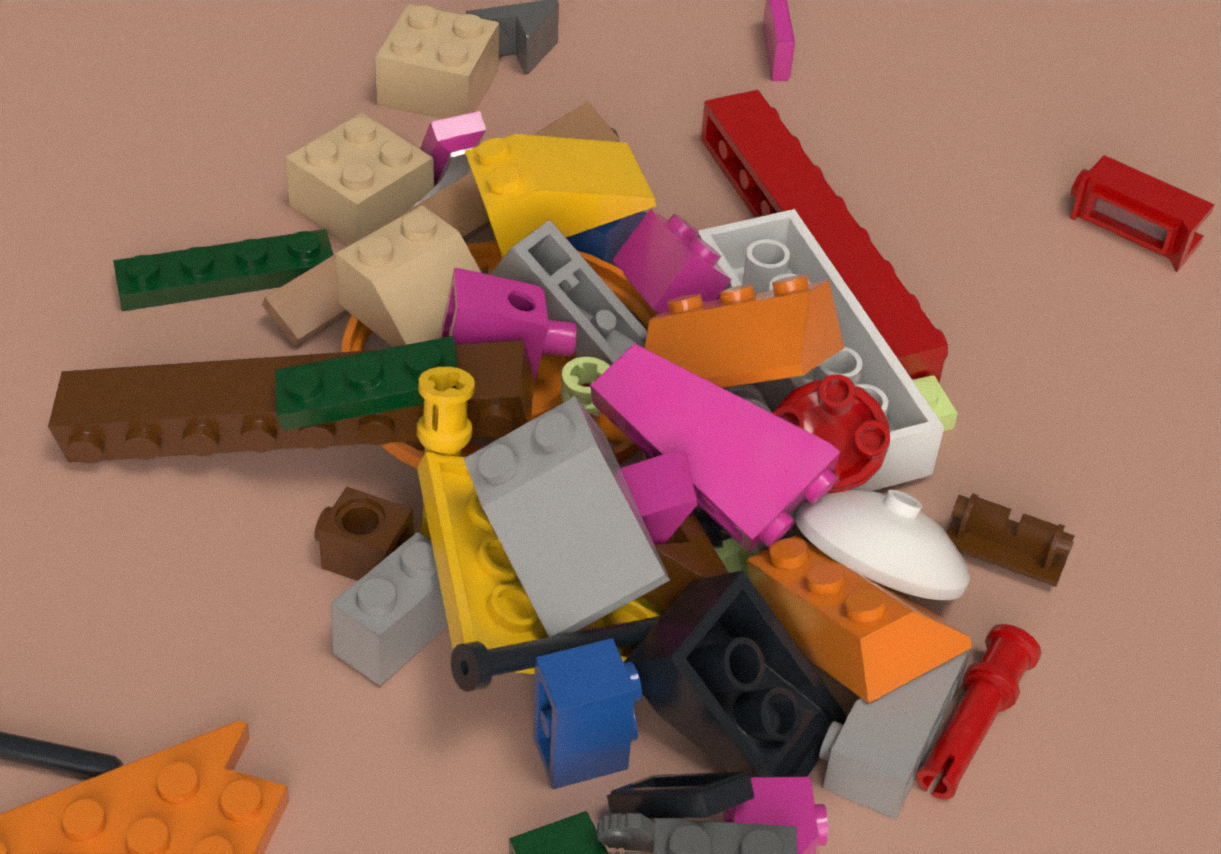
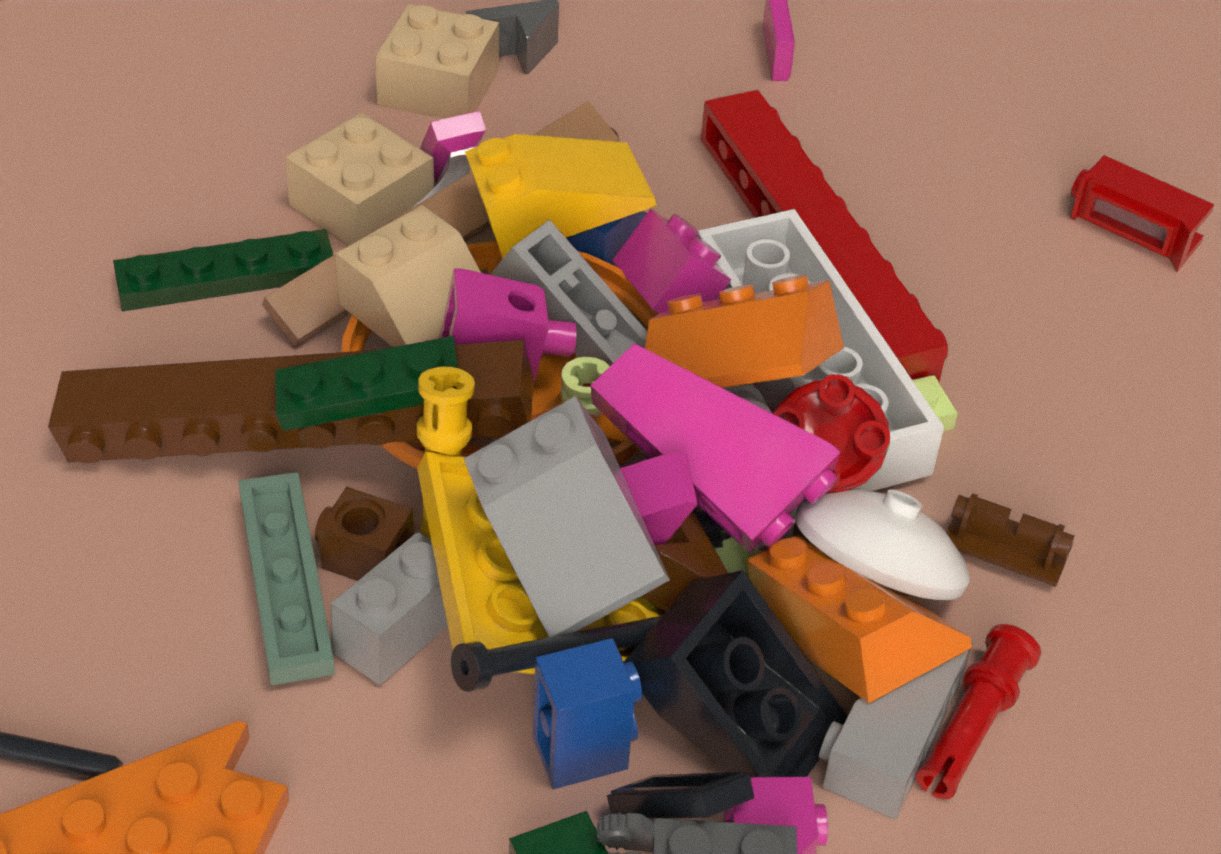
(286, 579): none -> sand green plate

